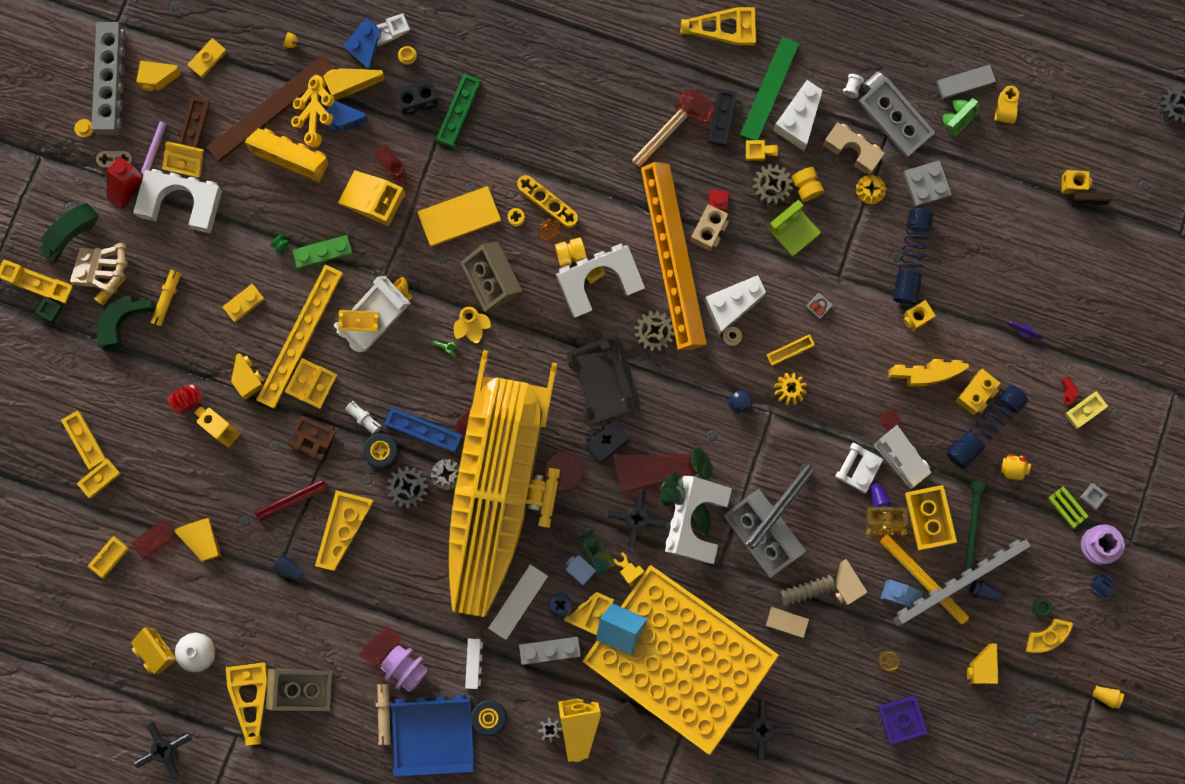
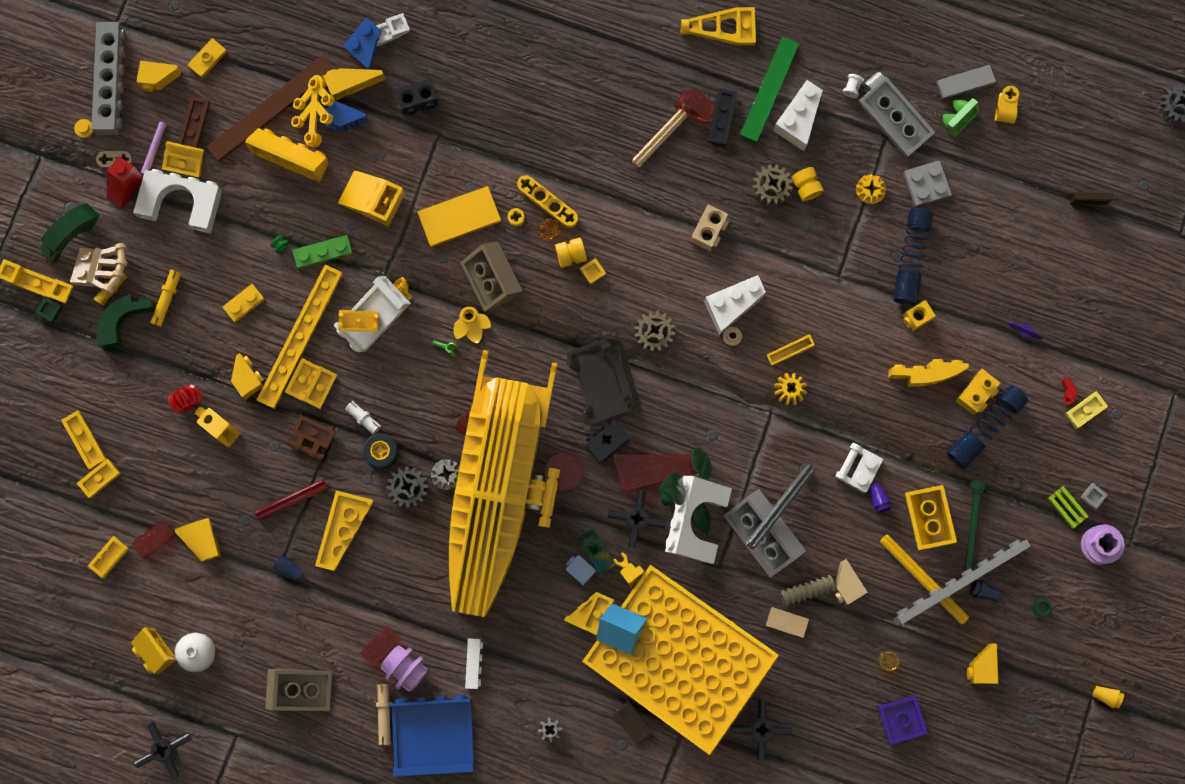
(248, 675): yellow plate -> none
(289, 40): yellow hinge -> none
(390, 162): clear red piece -> none
(407, 55): yellow plate -> none
(423, 430): blue tile -> none
(458, 110): green tile -> none
(488, 718): black wheel -> none
(518, 602): white sticker -> none
(549, 650): light grey arch -> none
(560, 613): dark blue piece -> none
(573, 278): white arch -> none
(579, 727): yellow slope -> none
(673, 256): light orange brick -> none
(719, 199): red plate -> none
(740, 401): dark blue piece -> none
(757, 150): yellow plate -> none
(793, 229): lime bracket -> none
(818, 306): tile -> none
(842, 137): tan arch -> none
(886, 520): clear yellow brick -> none
(890, 419): clear red plate -> none
(900, 594): medium blue slope -> none
(902, 457): white wedge -> none
(1015, 467): yellow head -> none
(1050, 637): yellow tile -> none
(1070, 187): yellow brick -> none
(1102, 586): dark blue gear -> none

